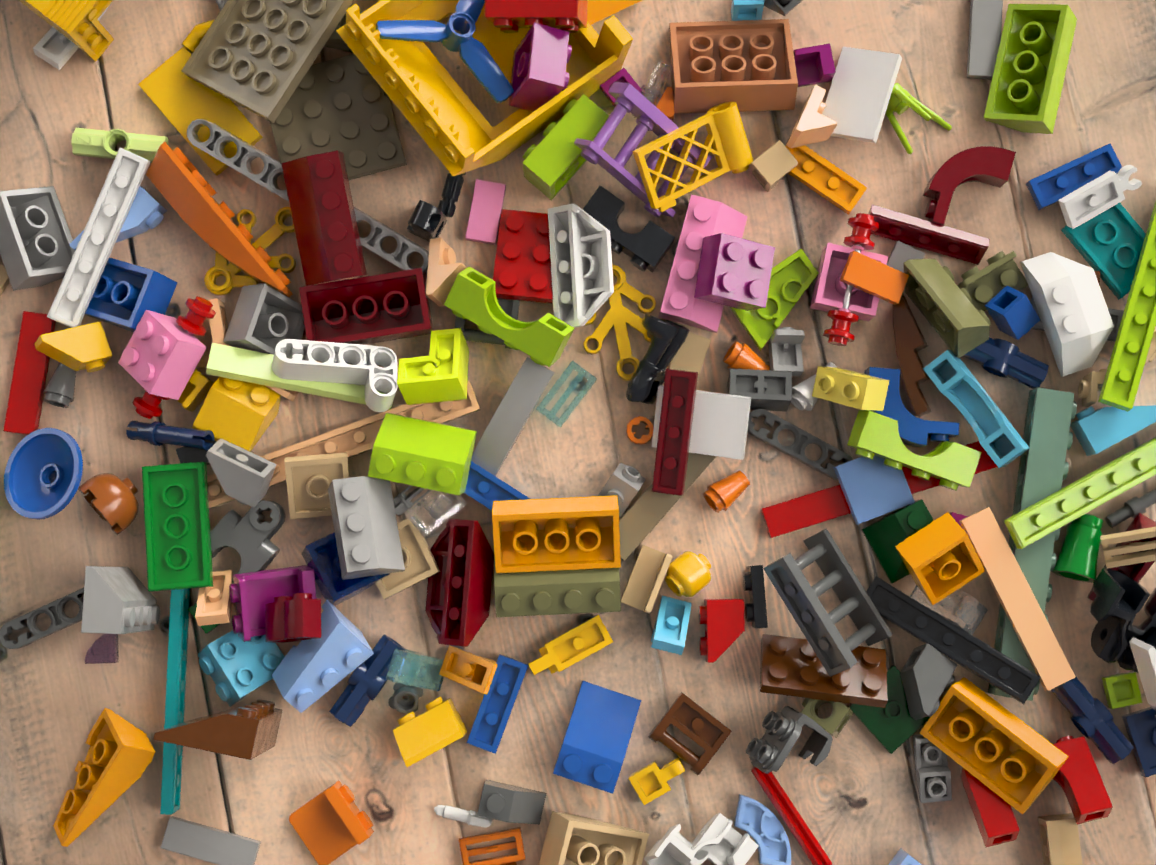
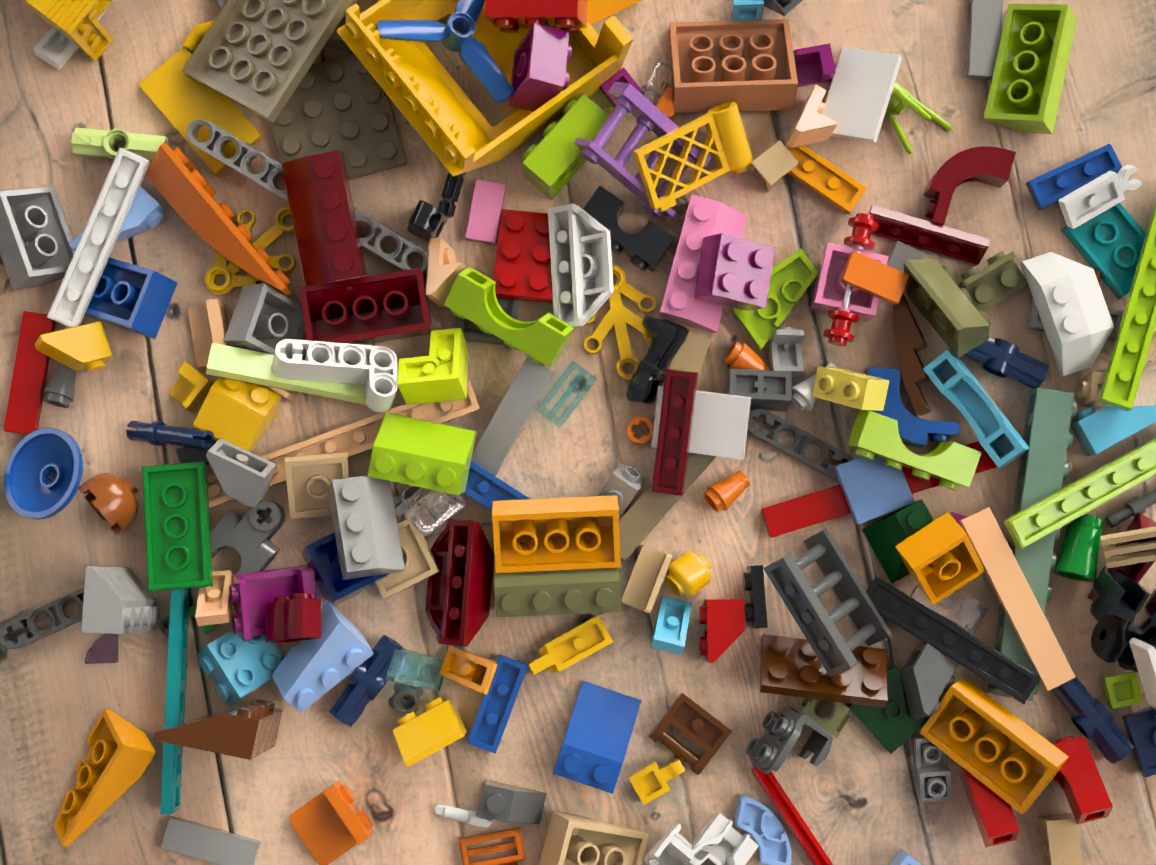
(165, 354): bright pink brick -> none
(1012, 312): blue brick -> none

